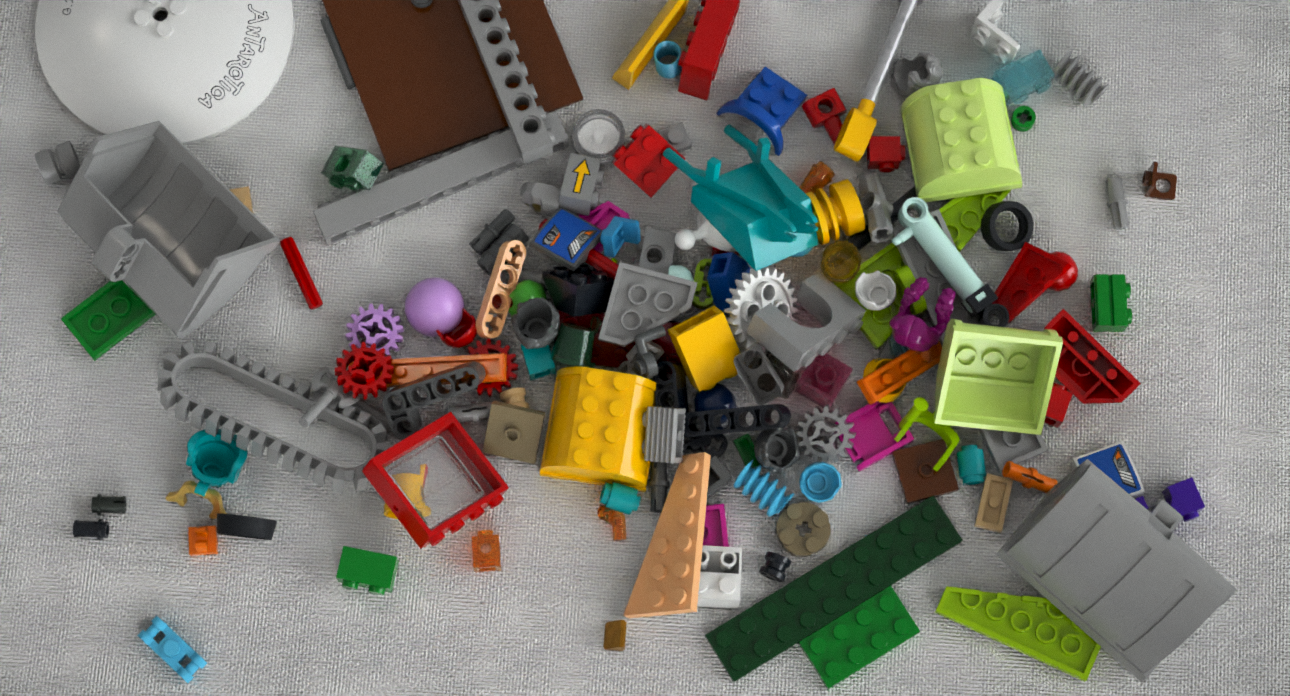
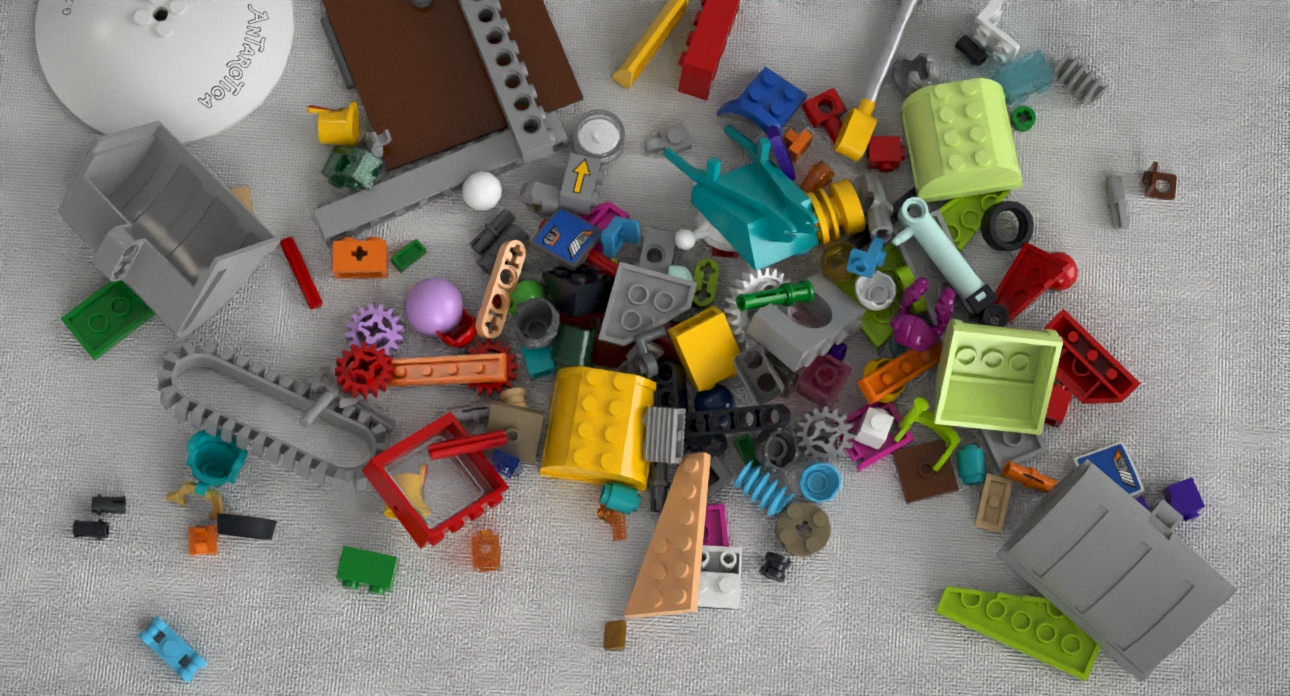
(57, 163): light grey wheel -> none
(338, 125): none -> yellow hat
(373, 263): none -> orange brick
(374, 143): none -> light grey plate
(408, 255): none -> green piece
(434, 391): dark grey beam -> none
(467, 444): none -> red axle
(481, 191): none -> white hair
(506, 464): none -> clear blue plate
(644, 159): red plate -> none
(667, 48): medium azure piece -> none
(722, 275): blue slope -> none
(781, 152): none -> dark purple tile
(785, 294): none -> green pin
(797, 143): none -> orange tile
(833, 588): dark green plate -> none
(838, 351): none -> dark purple plate
(859, 637): green plate -> none
(864, 262): none -> dark azure bracket
(874, 427): none -> white brick
(971, 51): none -> black pin
(1109, 303): green brick -> none

